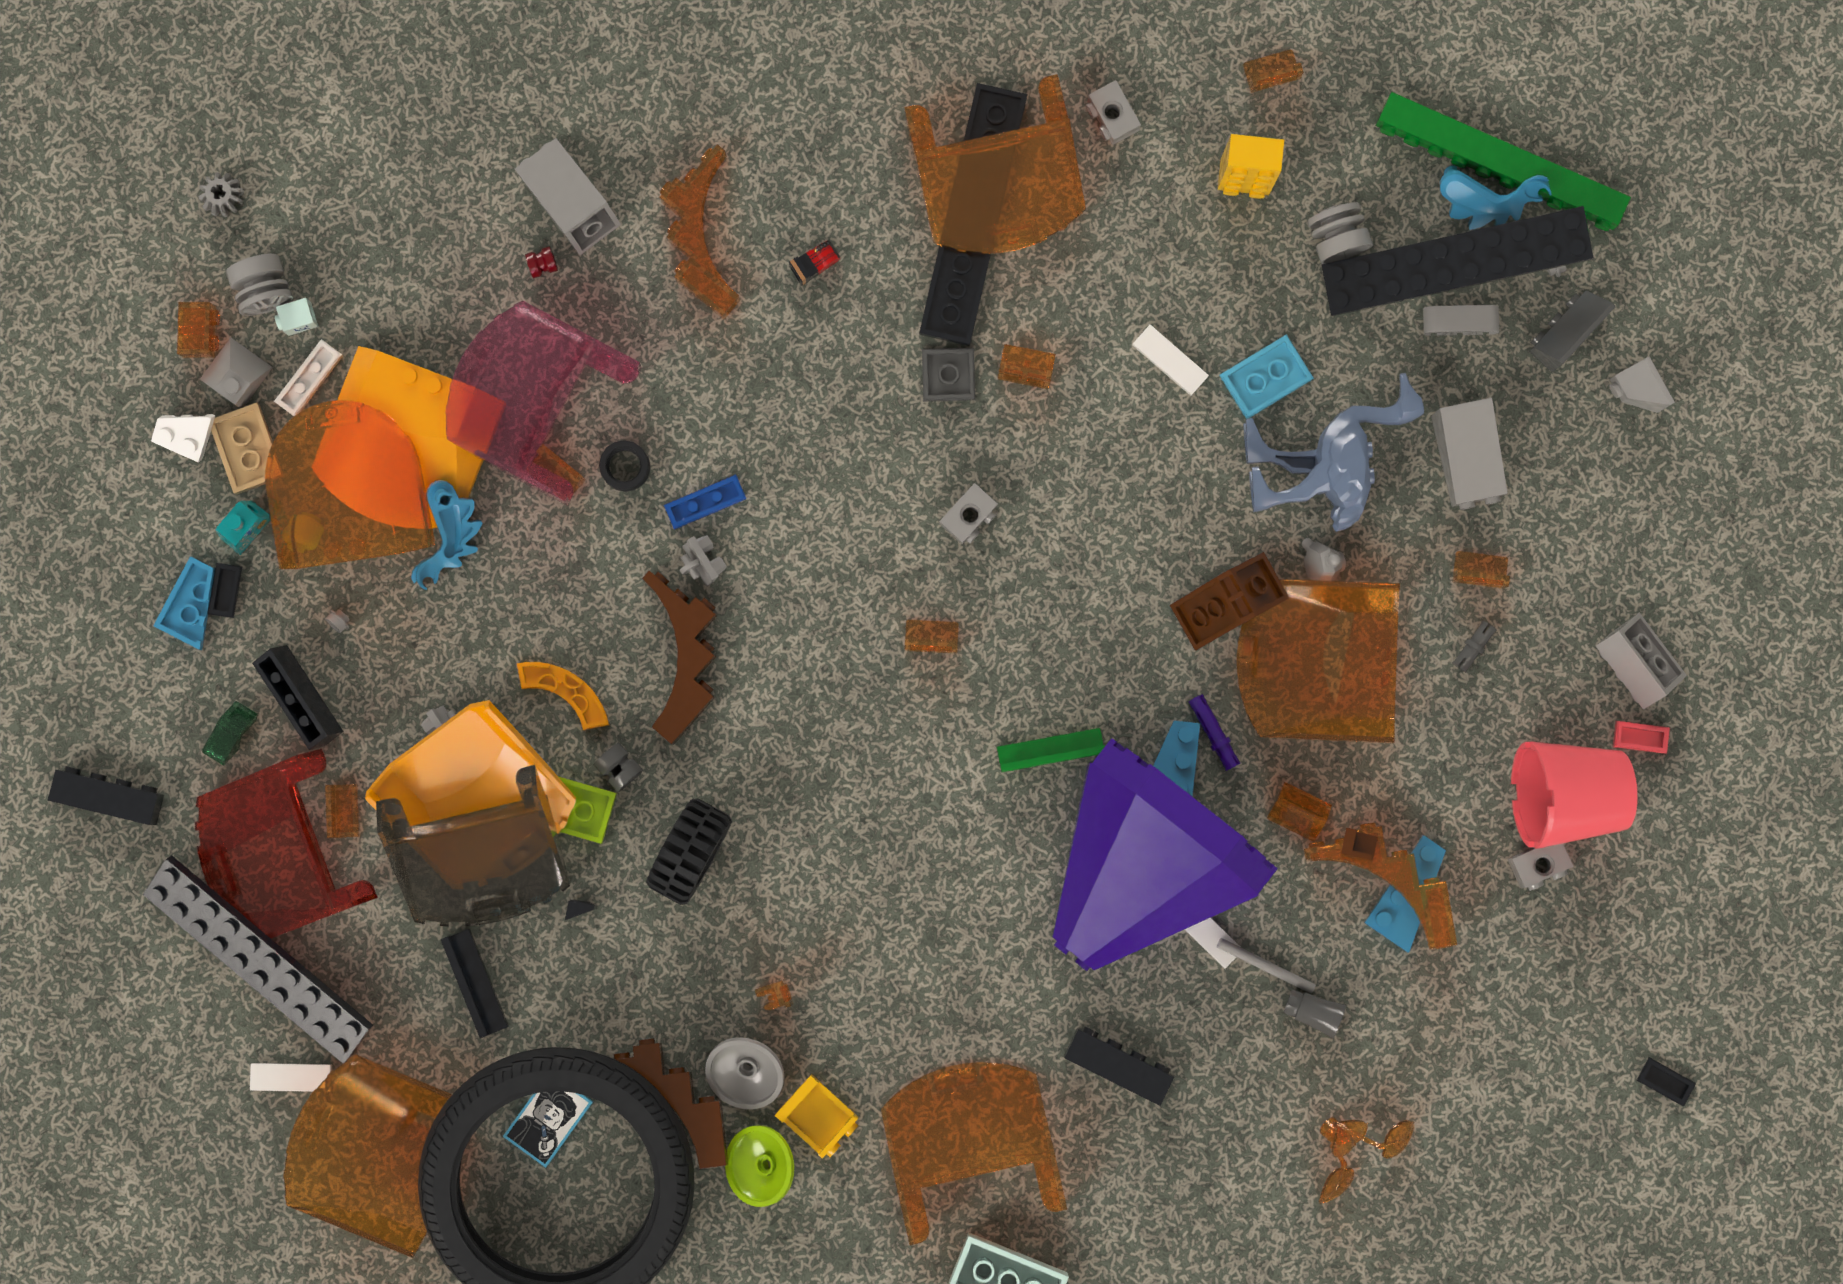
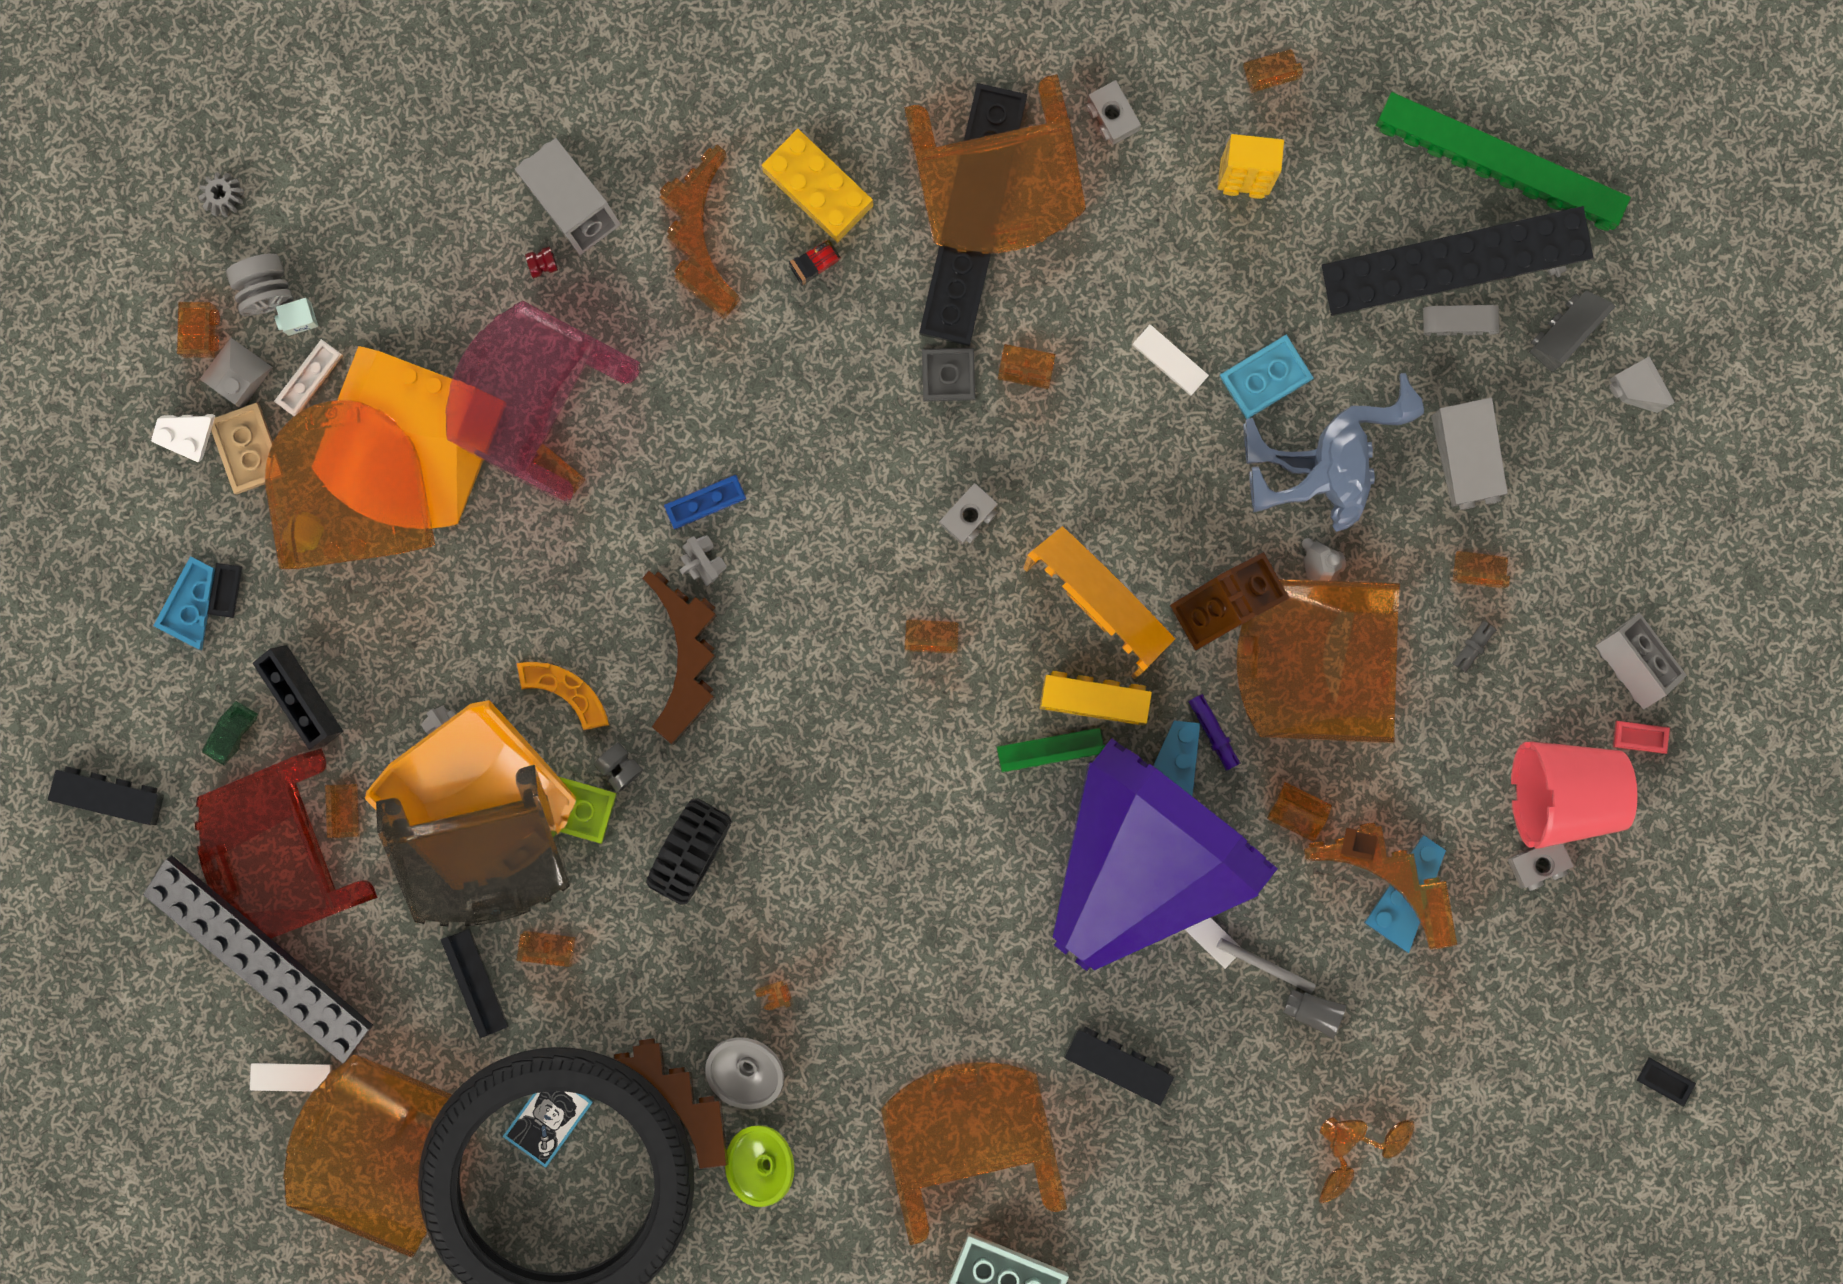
(242, 525): teal torso -> none
(337, 620): light grey plate -> none
(455, 531): dark azure animal -> none
(546, 949): none -> clear orange hinge
(578, 907): black slope -> none
(617, 447): black tyre -> none
(817, 185): none -> yellow brick
(818, 1116): yellow panel -> none
(1094, 699): none -> yellow brick
(1102, 597): none -> light orange windscreen
(1338, 228): light grey wheel -> none
(1484, 205): dark azure animal -> none

